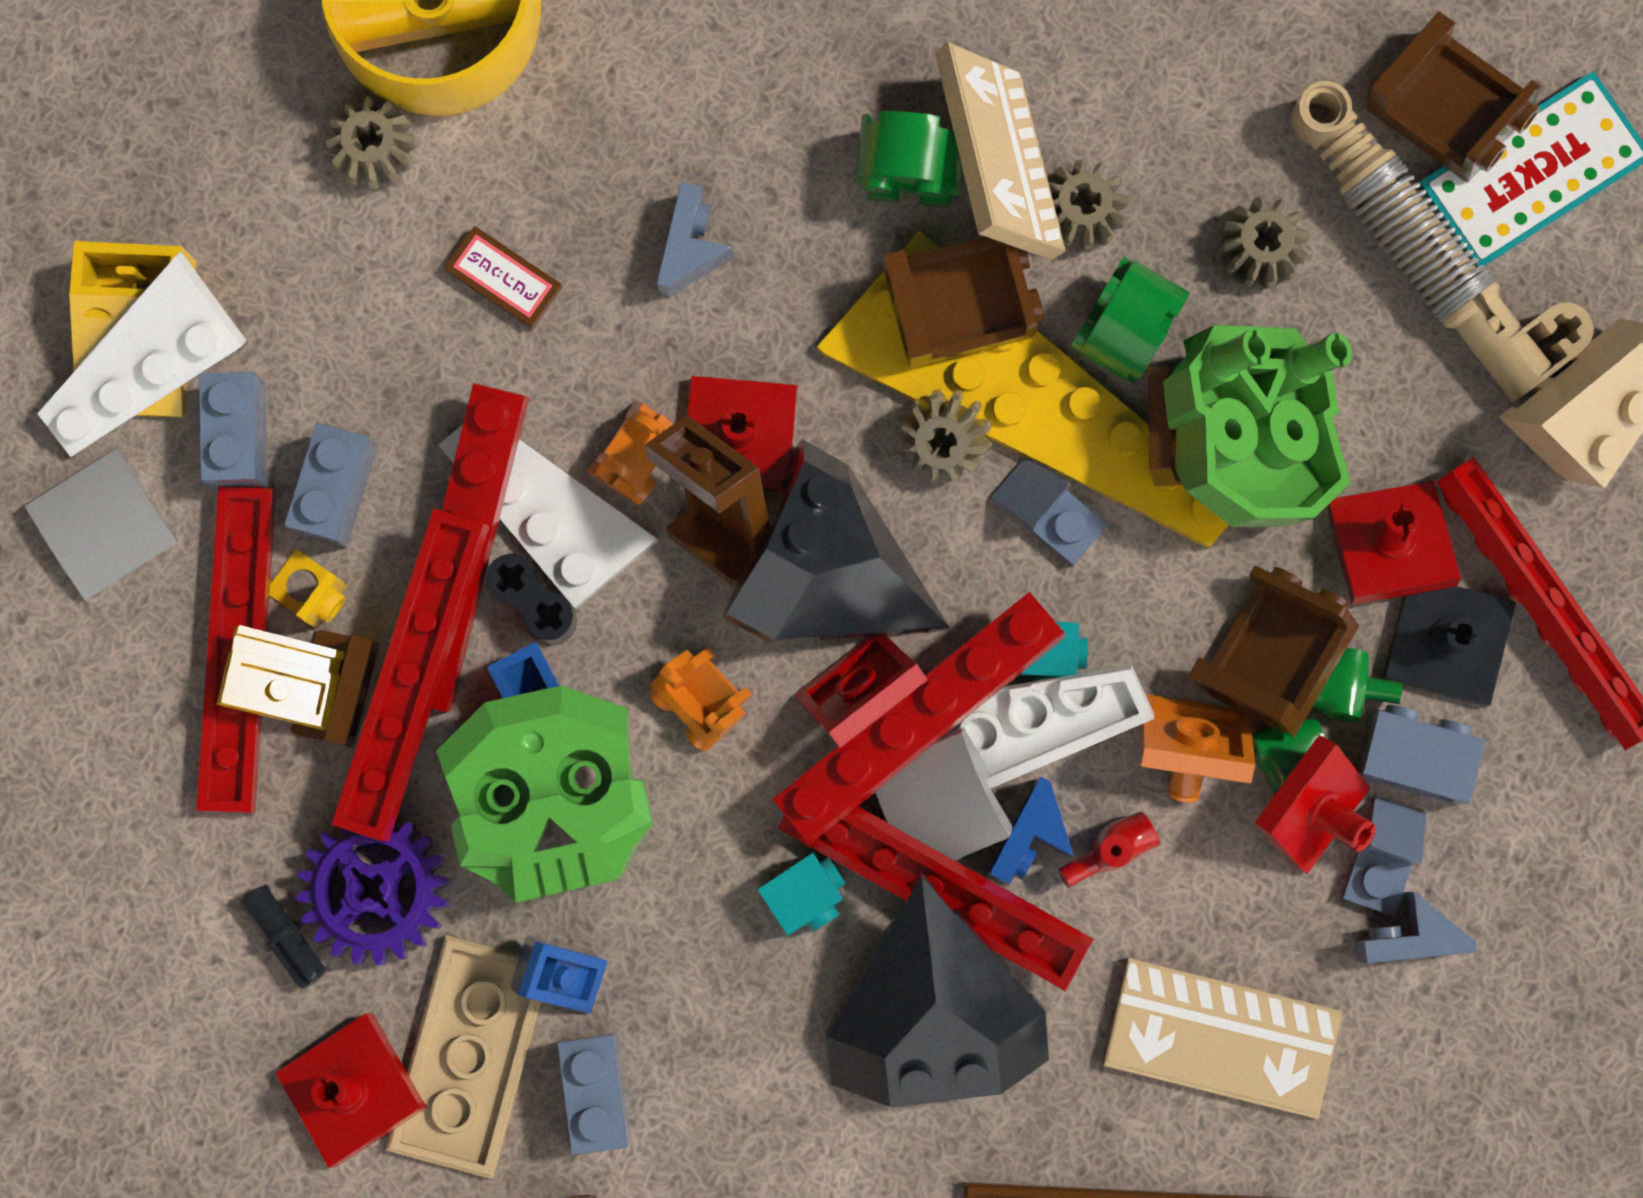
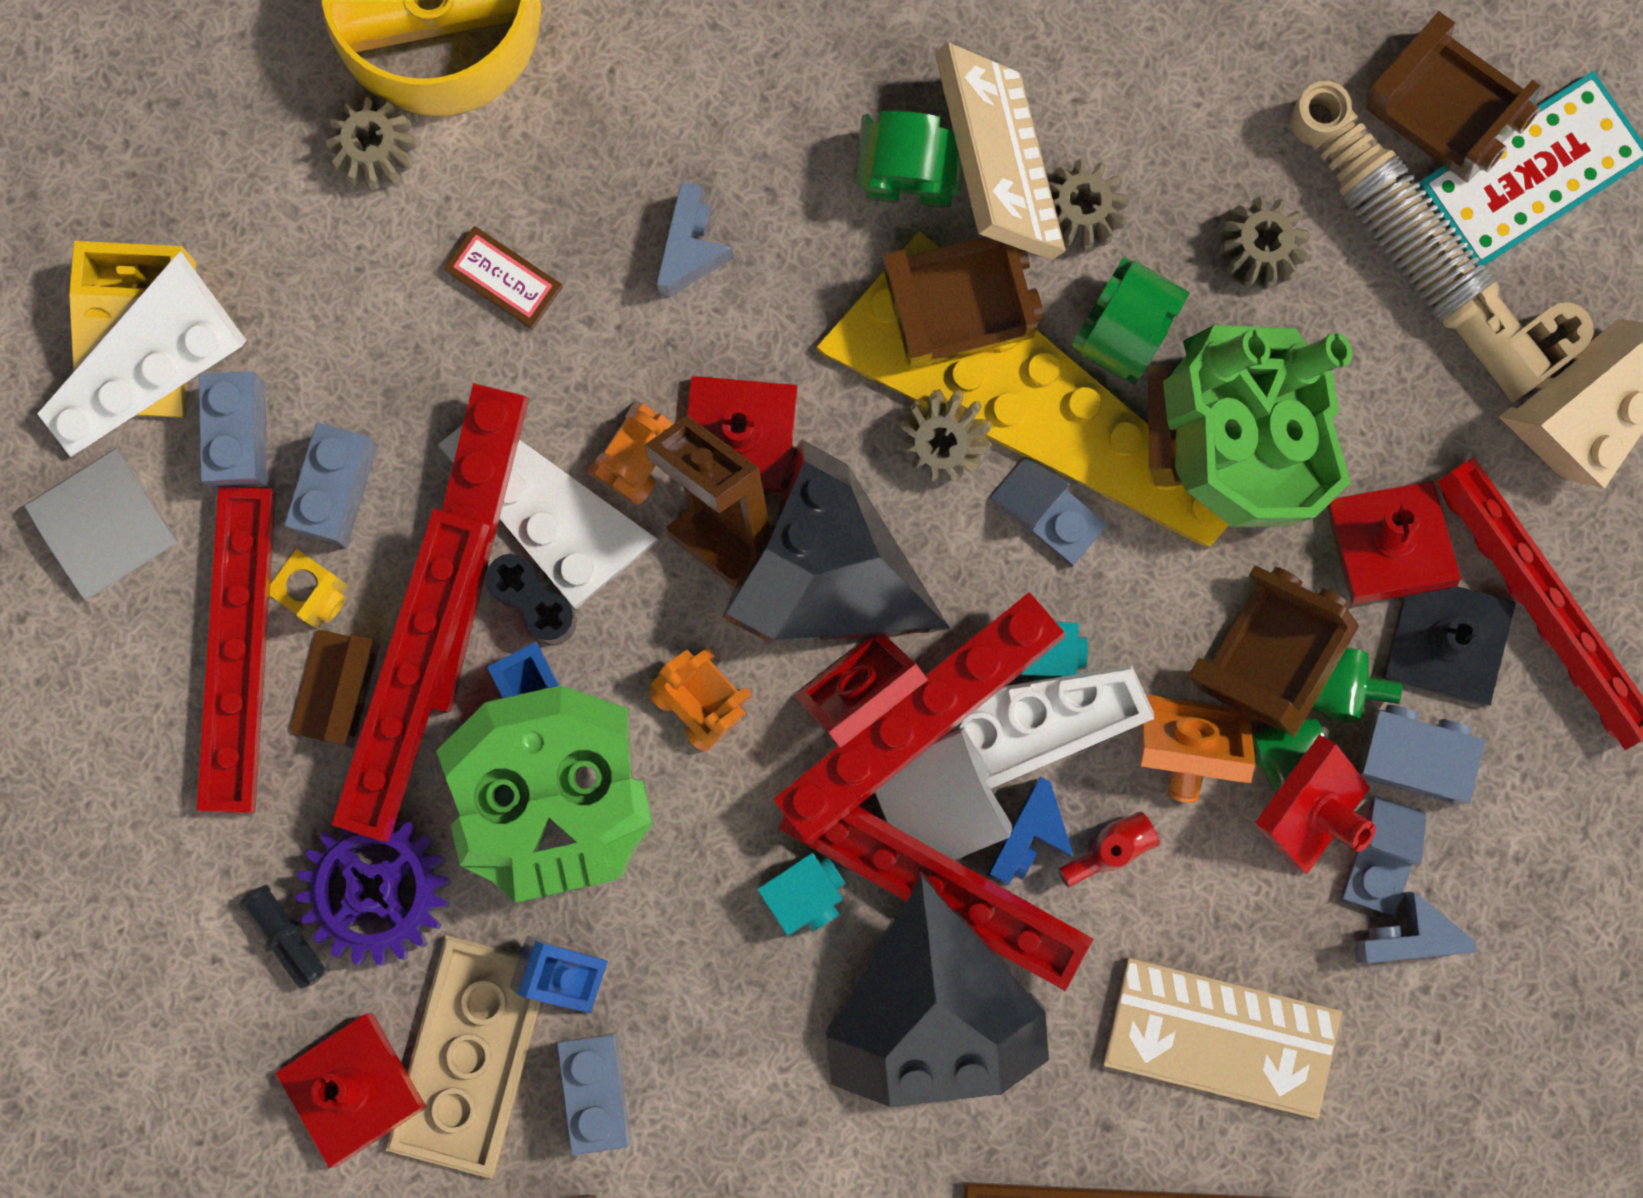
(280, 678): plate -> none

